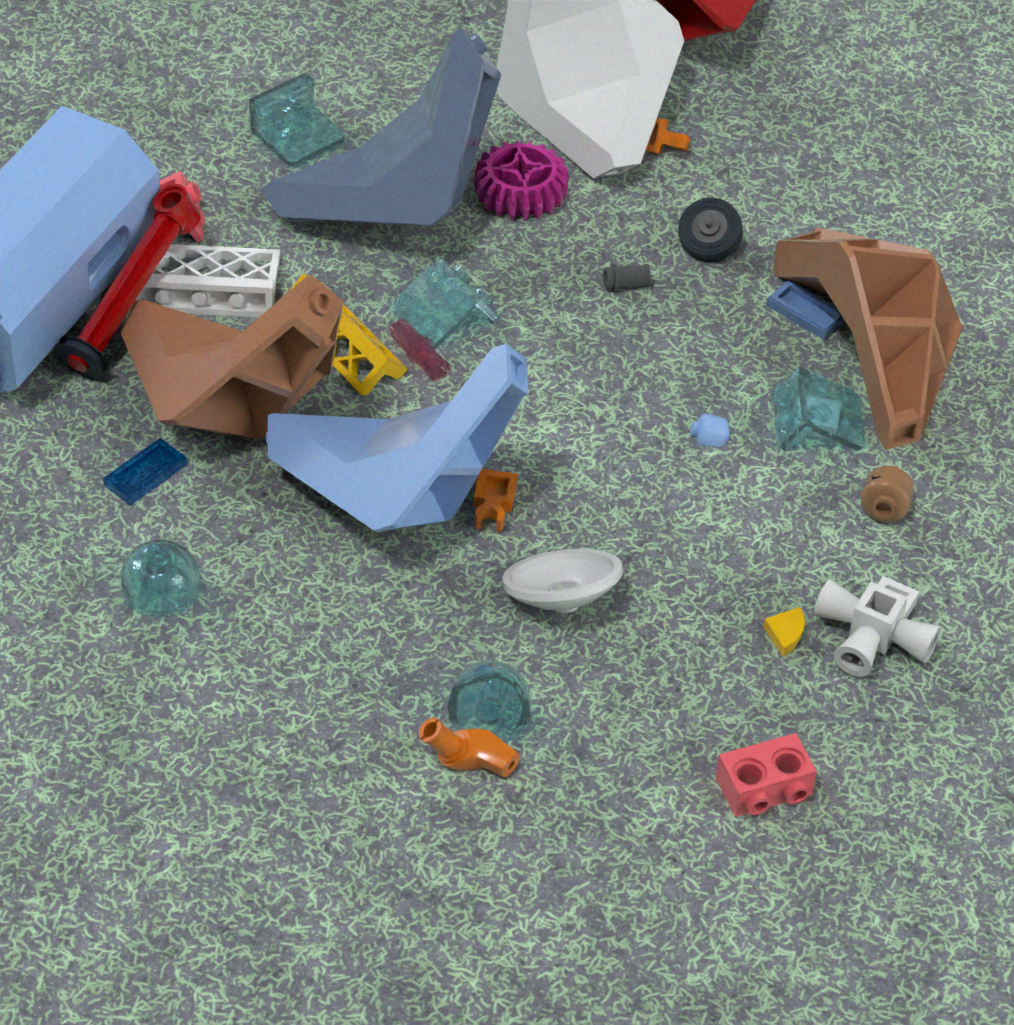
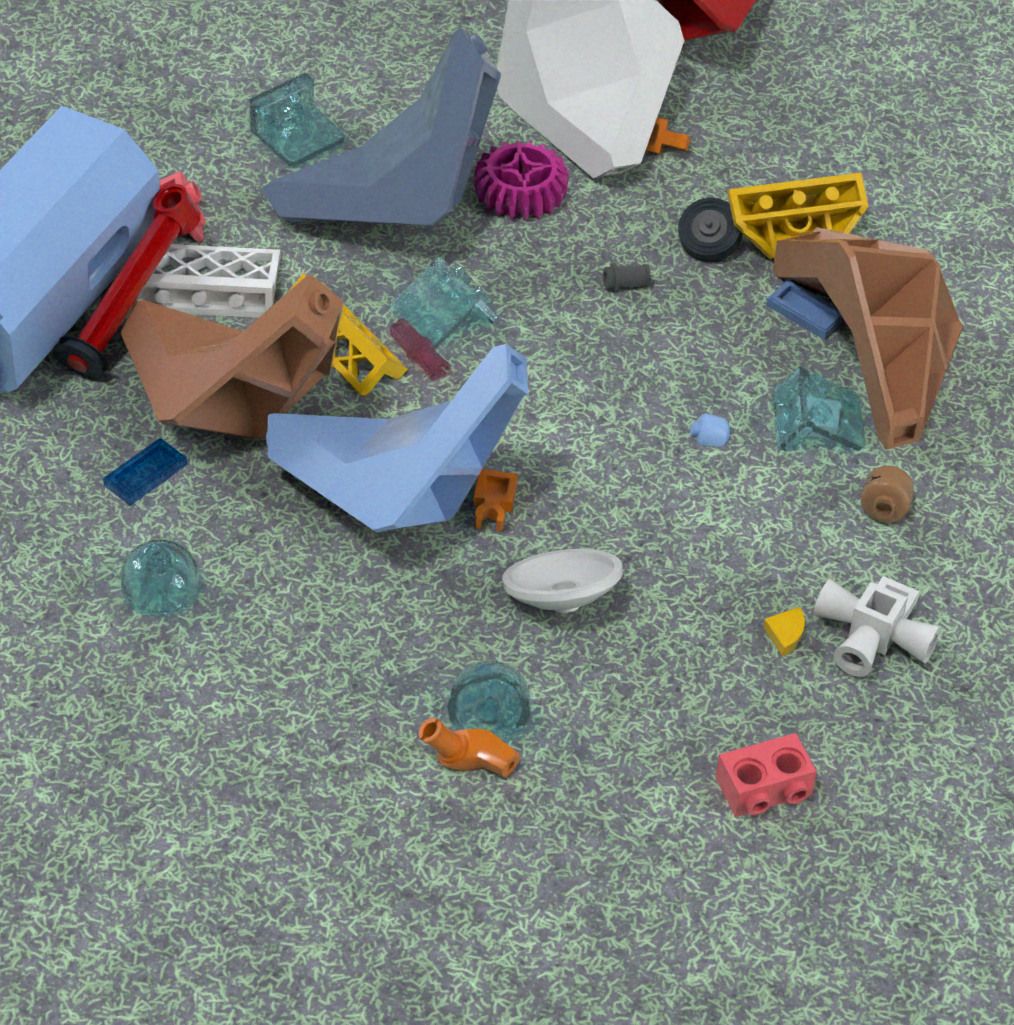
(797, 208): none -> yellow wedge

